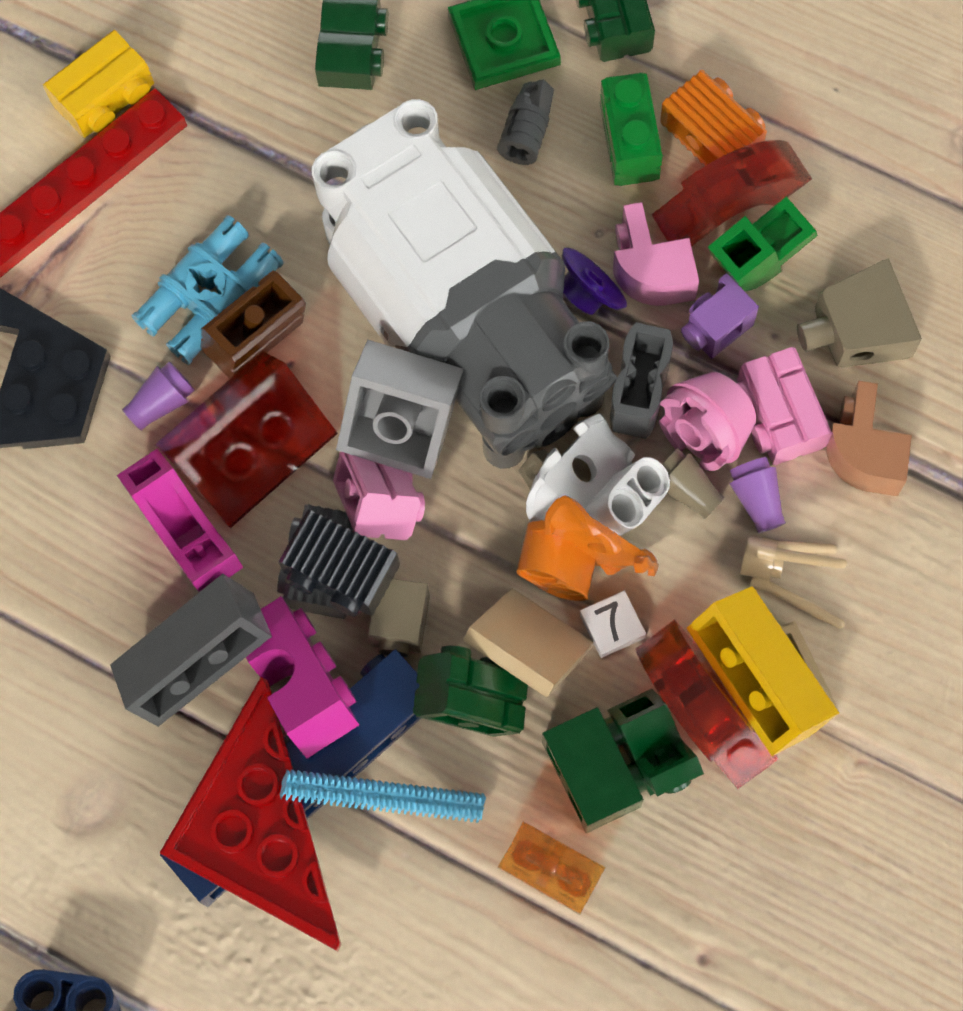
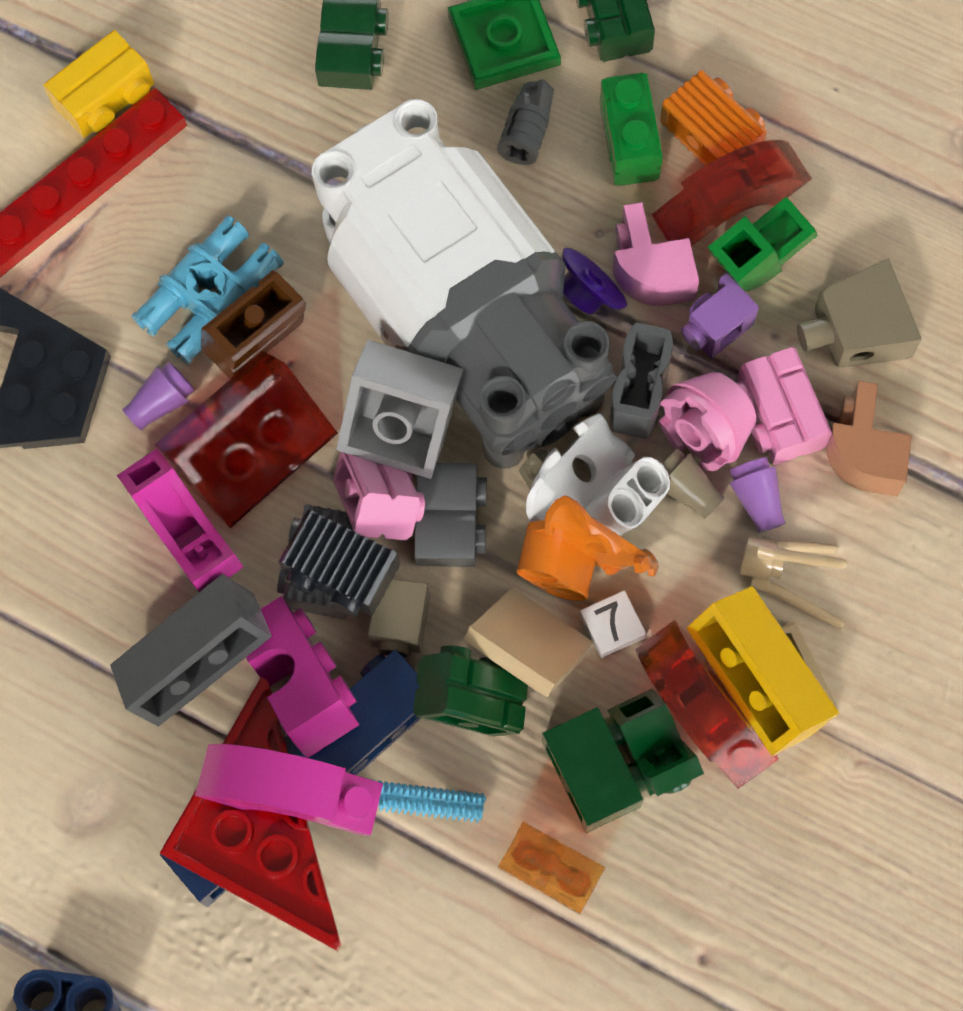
(289, 786): none -> dark pink arch
(449, 525): none -> dark grey brick

